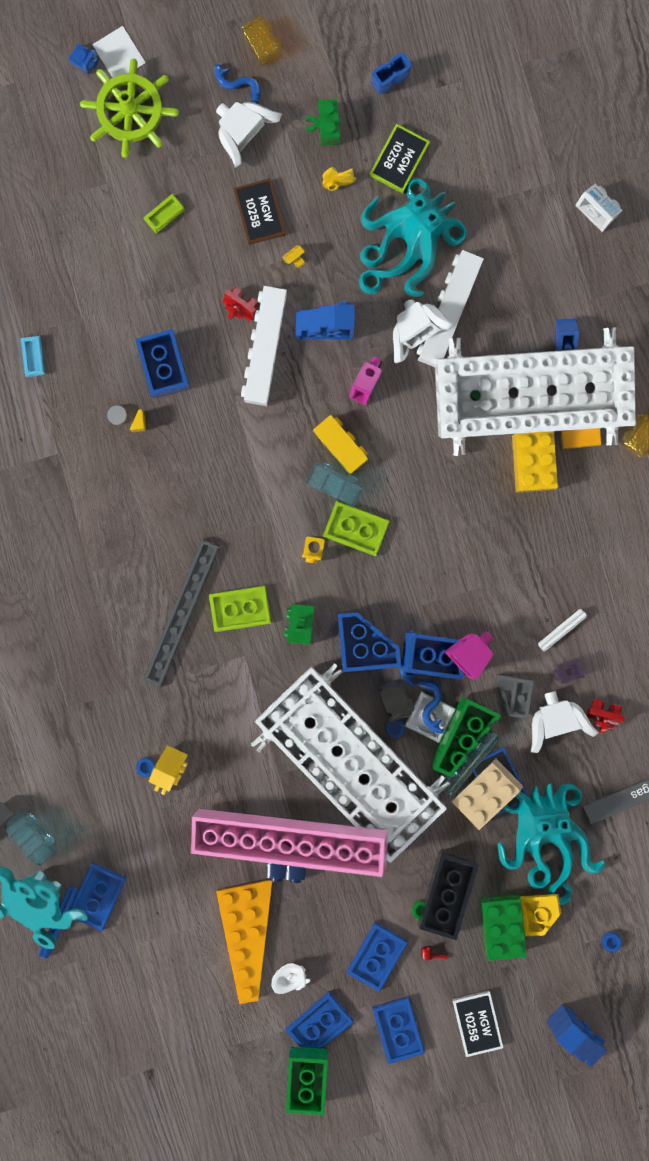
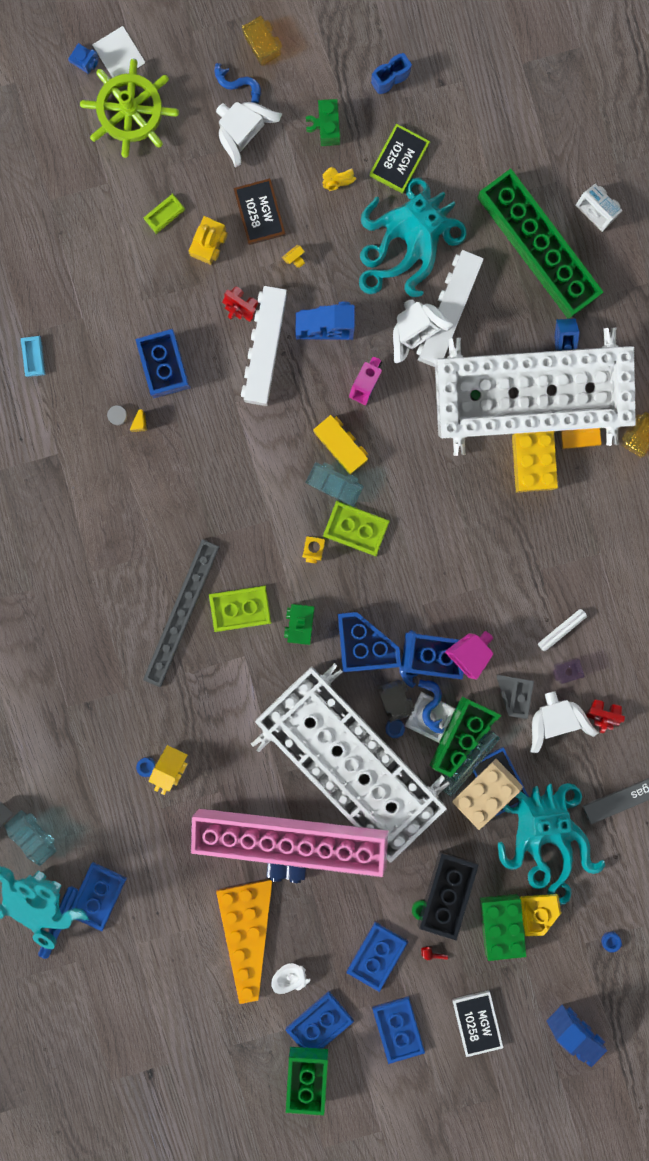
(207, 240): none -> yellow brick
(539, 244): none -> green brick

